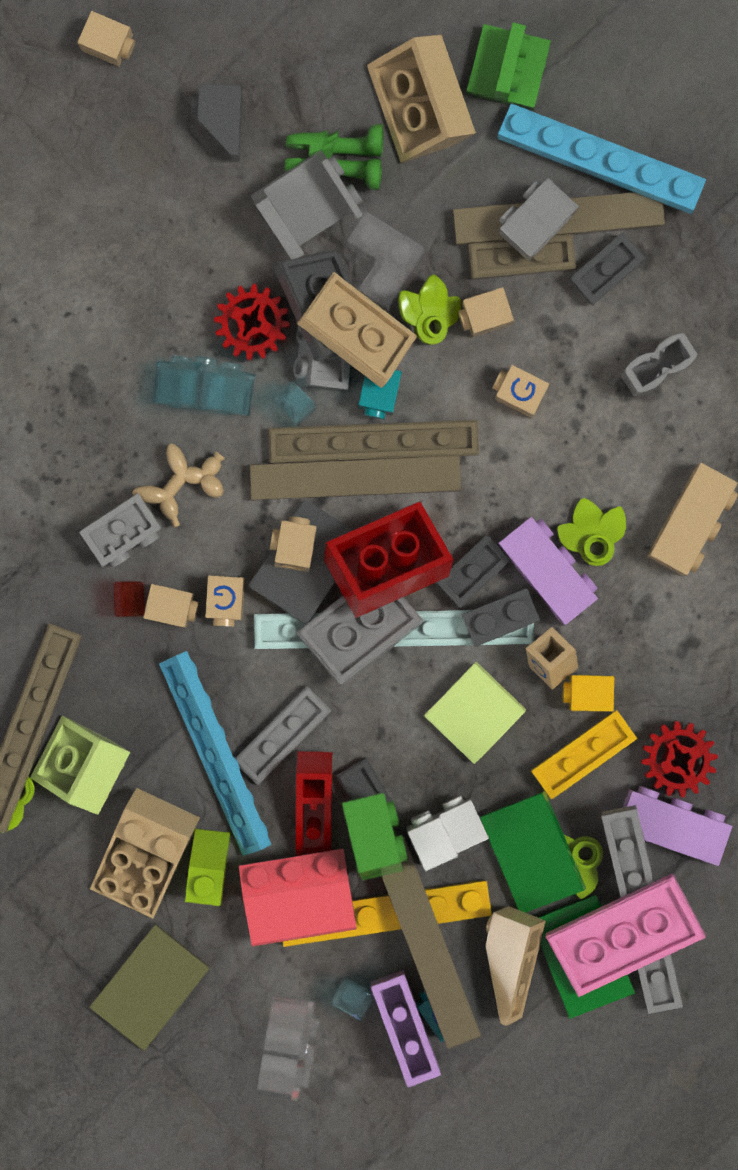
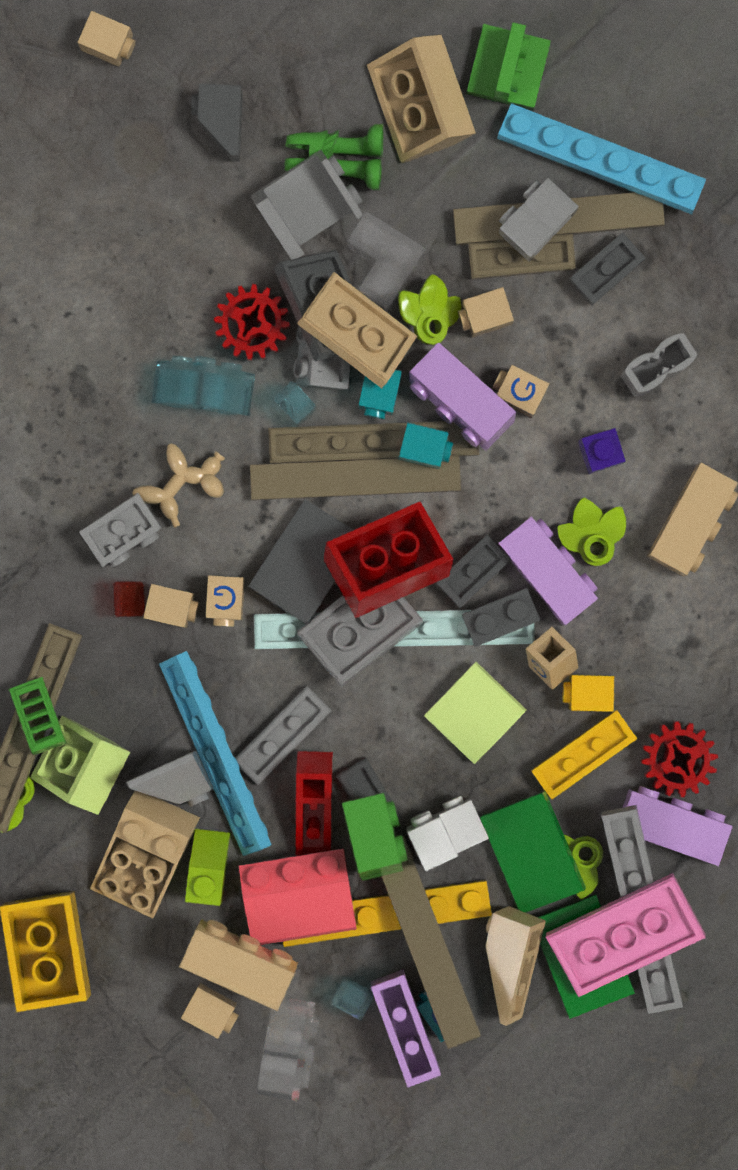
(45, 743): none -> bright green slope
(45, 951): none -> yellow brick
(149, 987): olive tile -> none
(176, 781): none -> light grey slope
(210, 1011): none -> tan brick
(239, 963): none -> tan slope
(293, 544): tan brick -> none
(425, 446): none -> teal brick
(461, 397): none -> lavender brick
(601, 451): none -> dark purple brick

